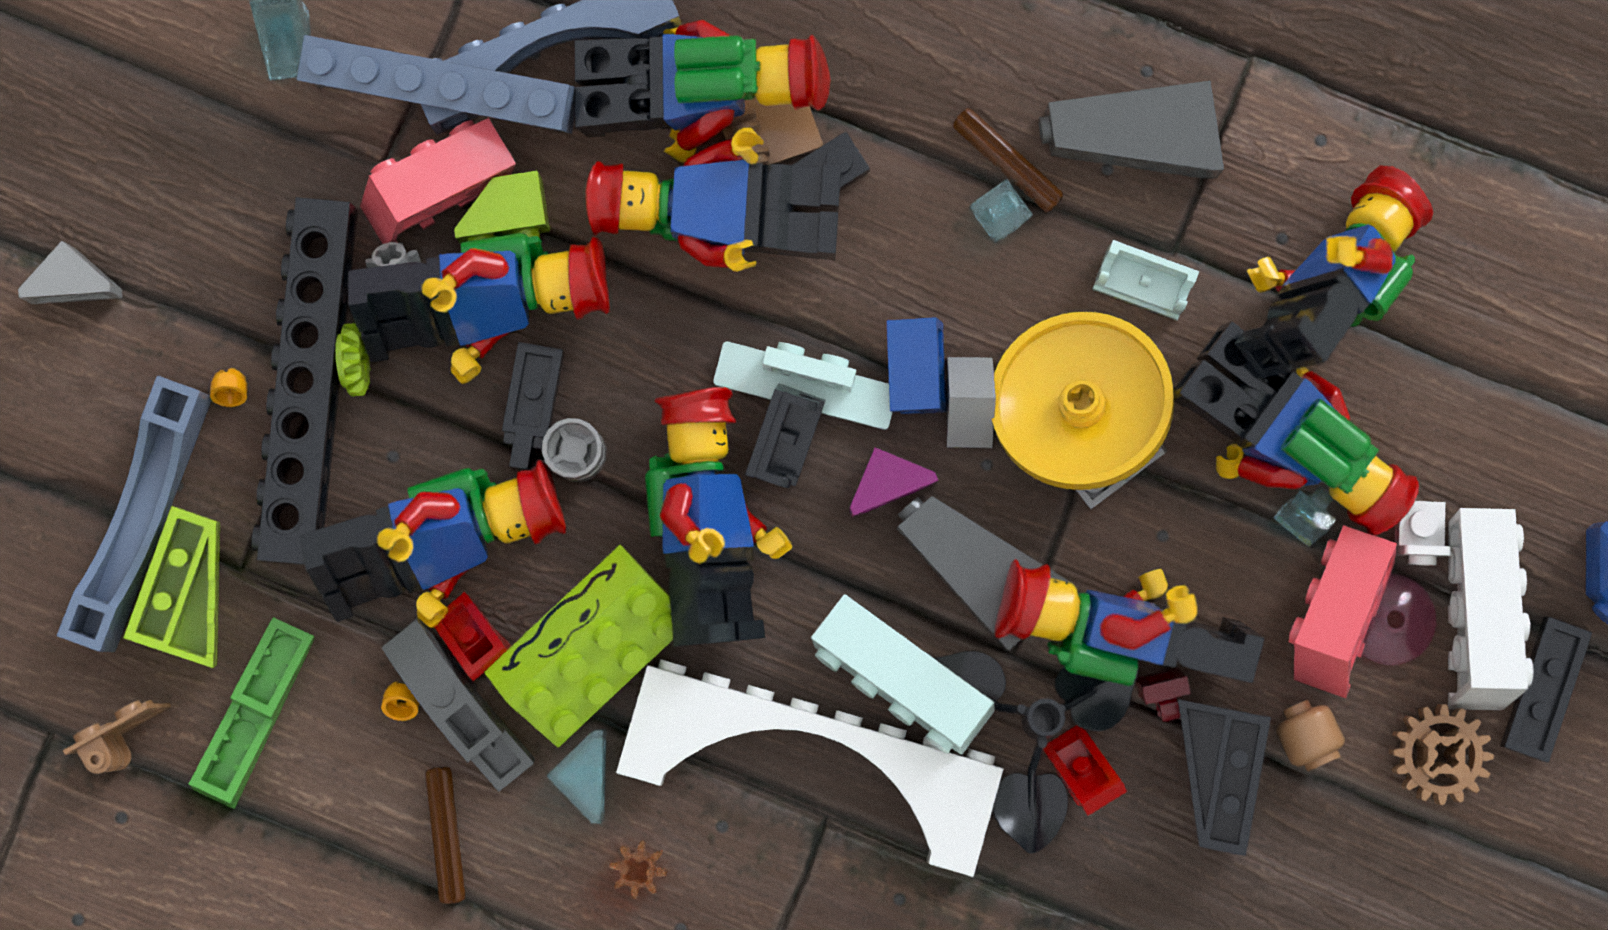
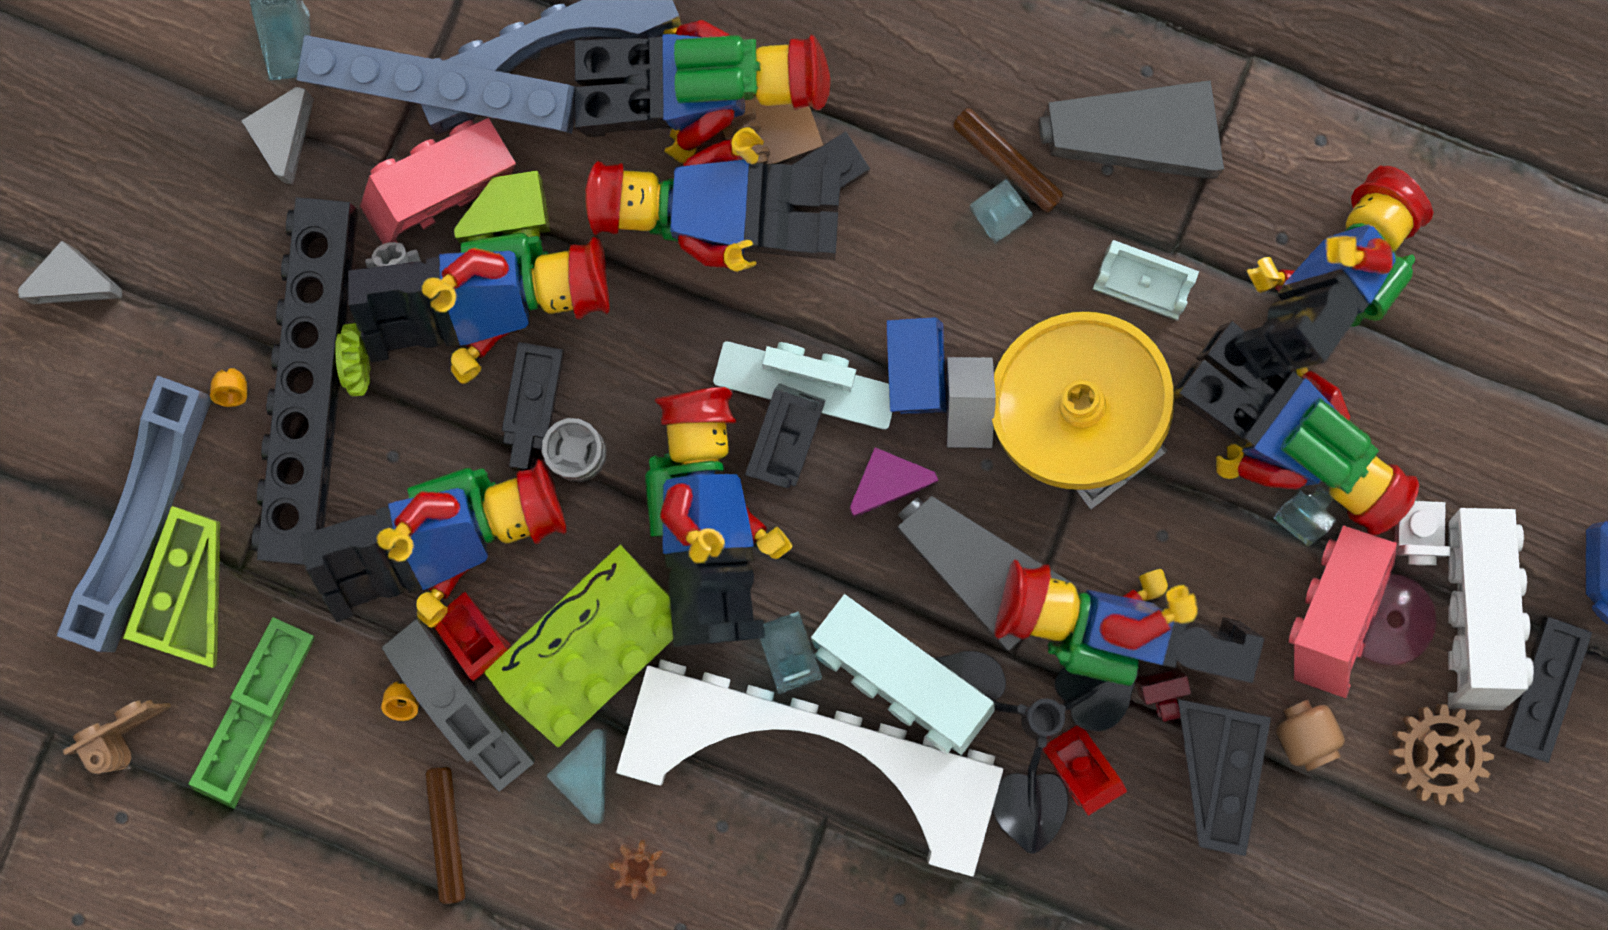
(281, 131): none -> light grey slope
(789, 653): none -> clear light blue slope

